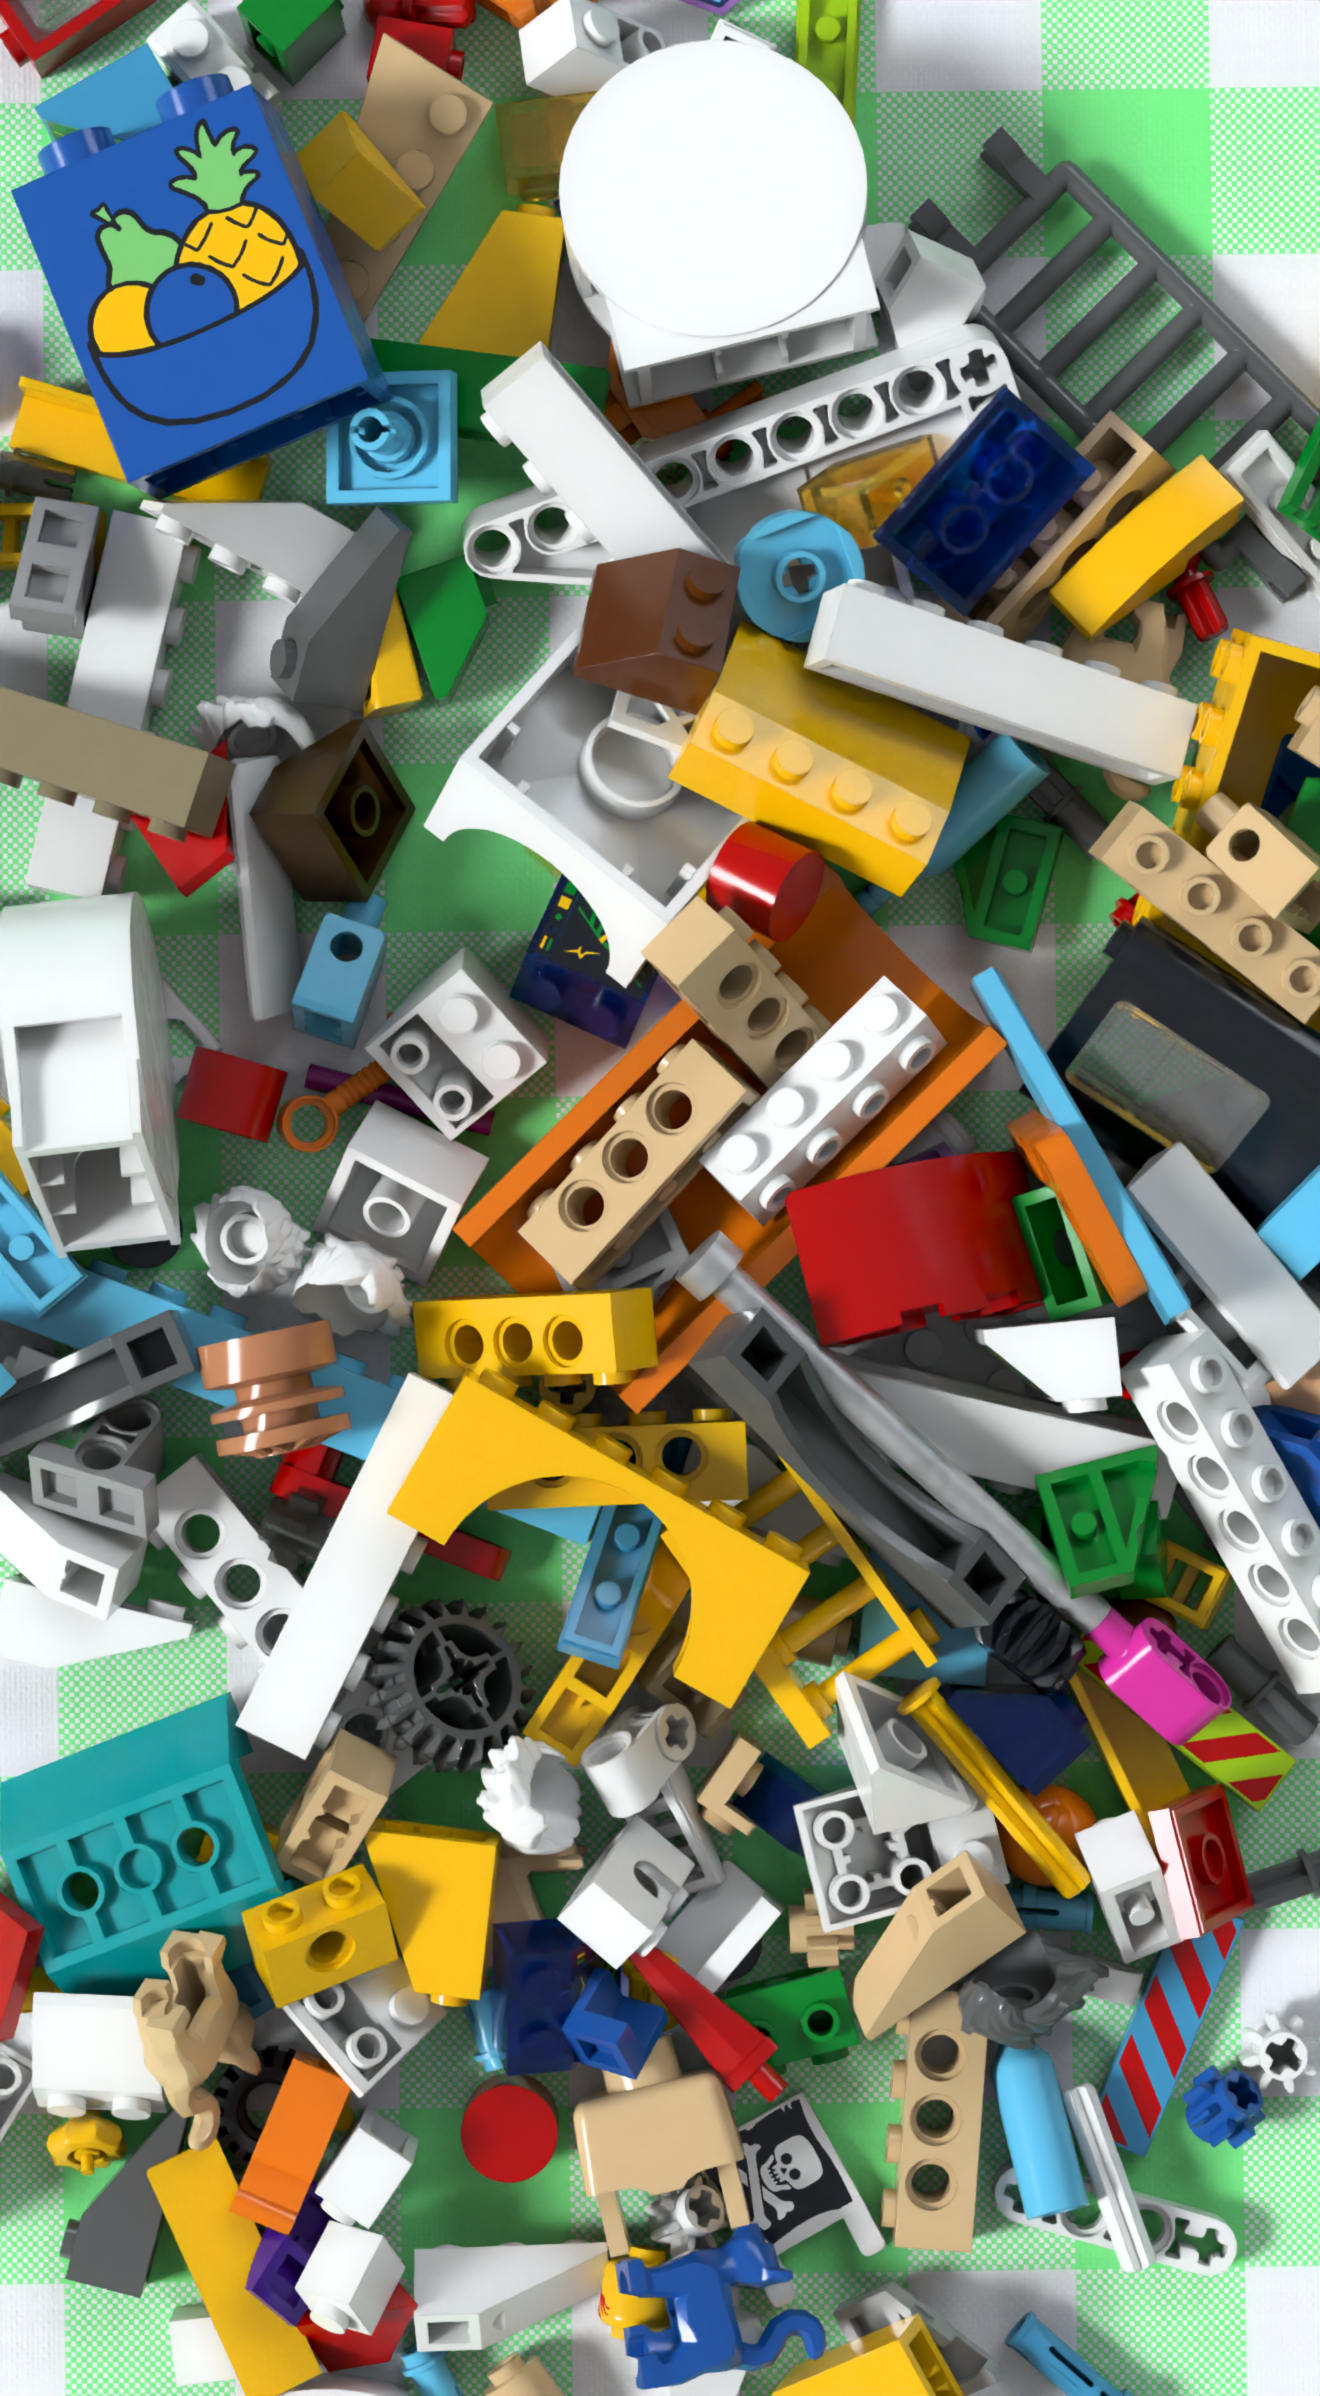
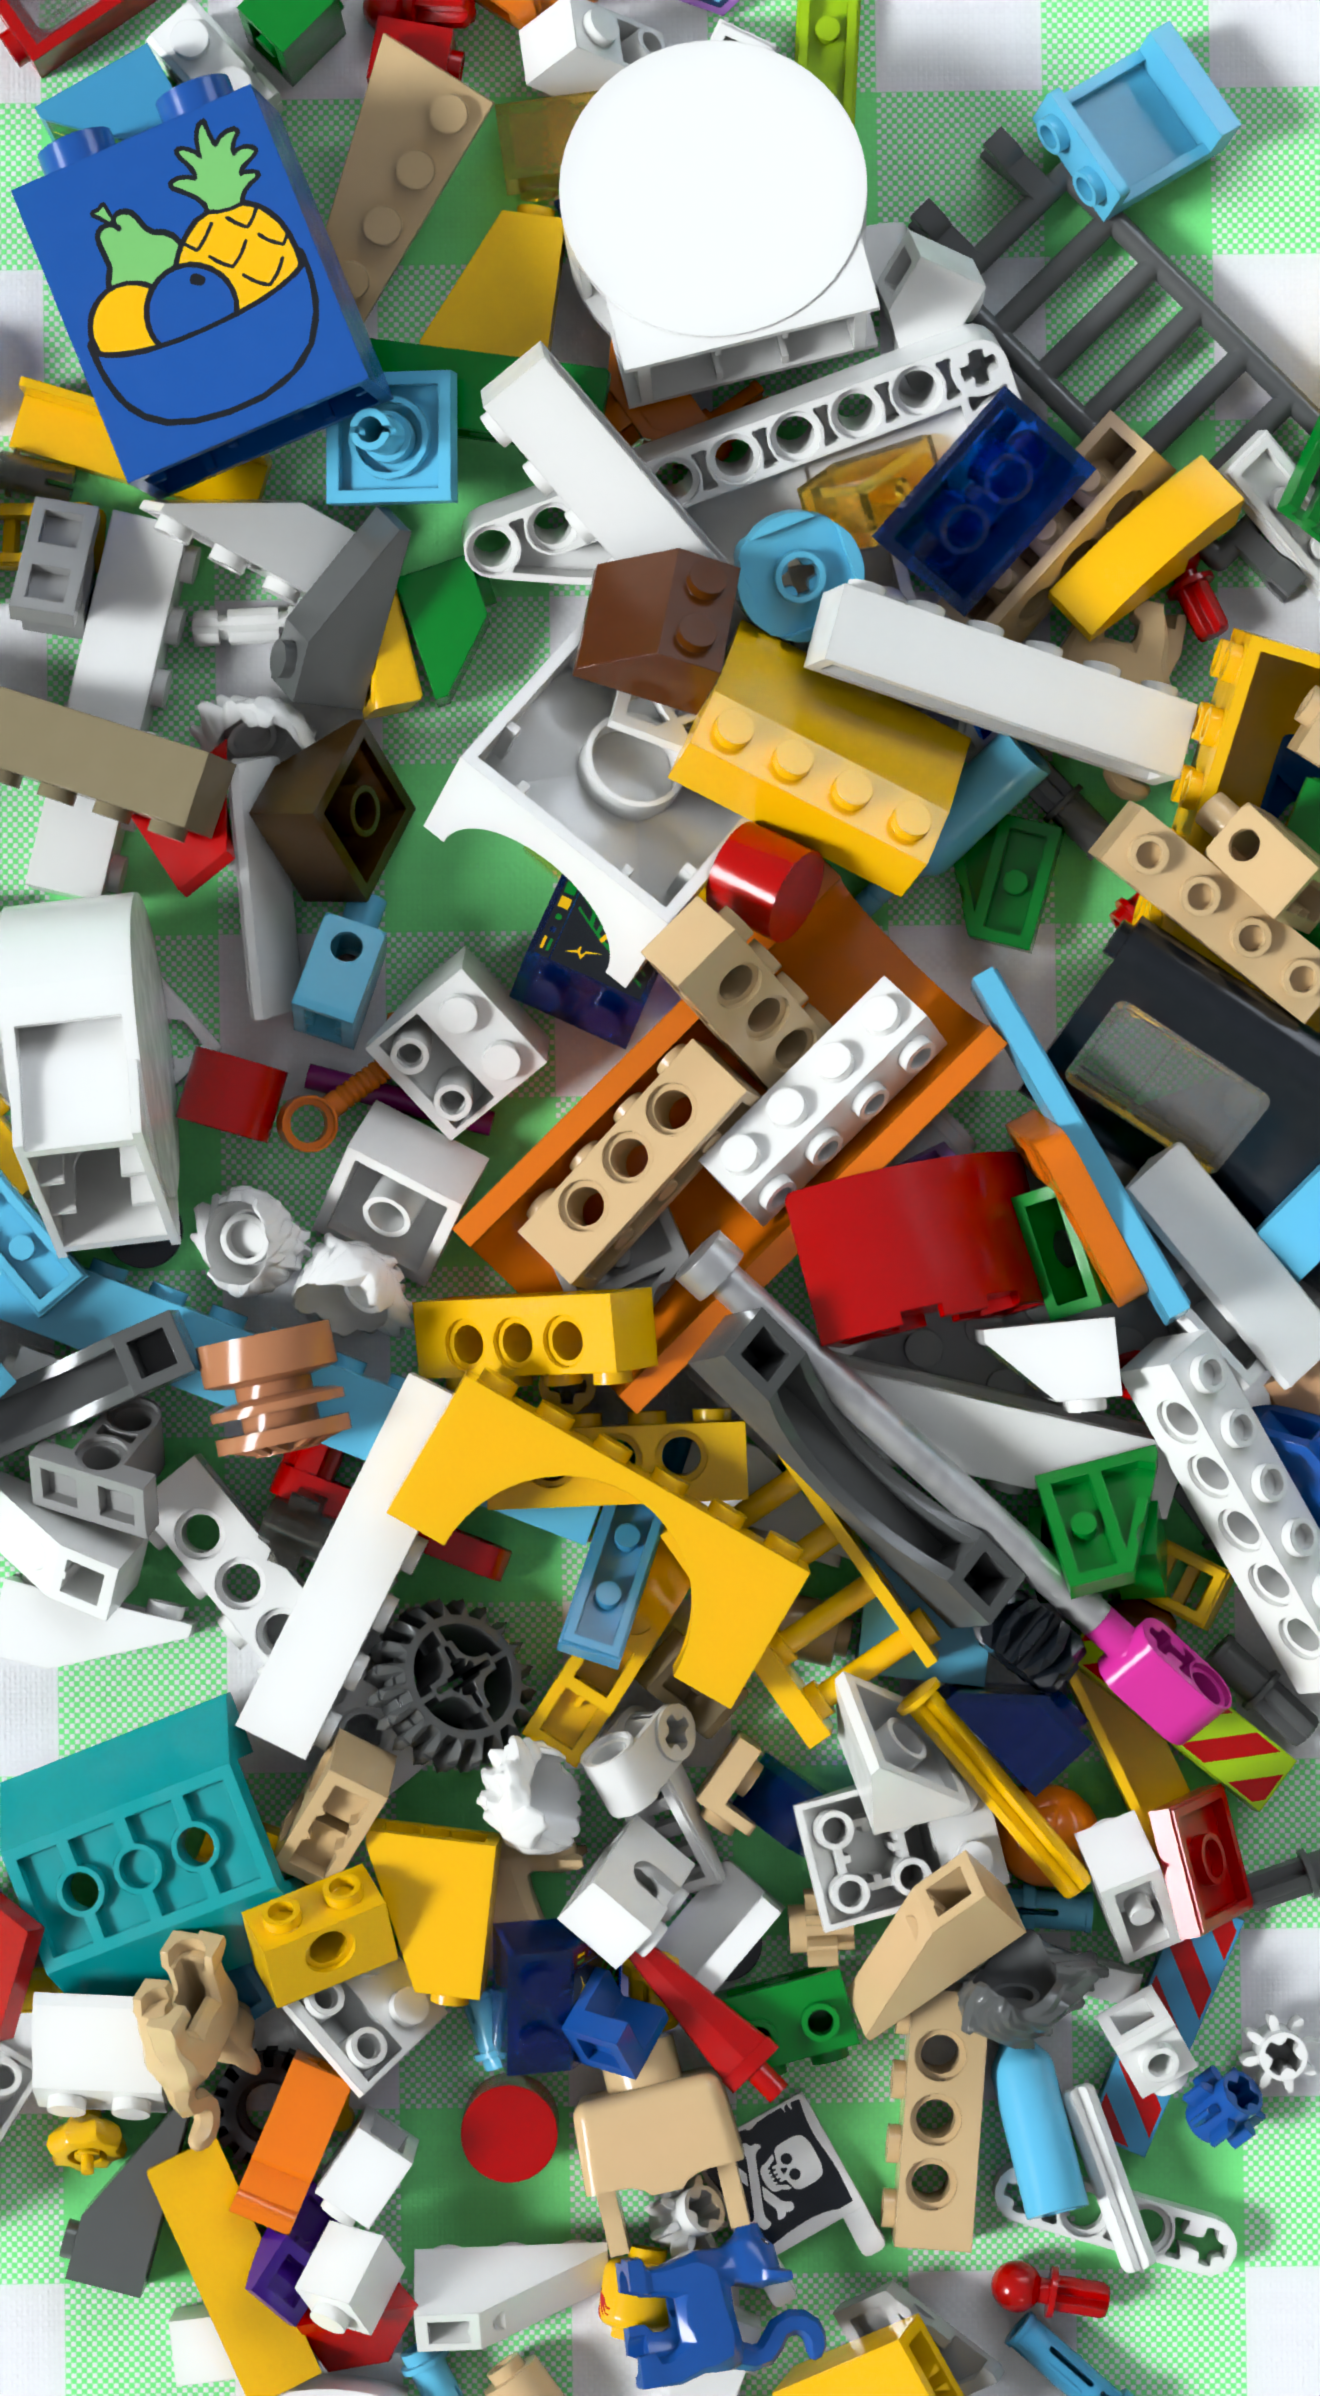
(239, 626): none -> white axle
(358, 183): yellow slope -> none
(1019, 2287): none -> red axle
(1136, 124): none -> medium azure panel
(1151, 2051): none -> white brick

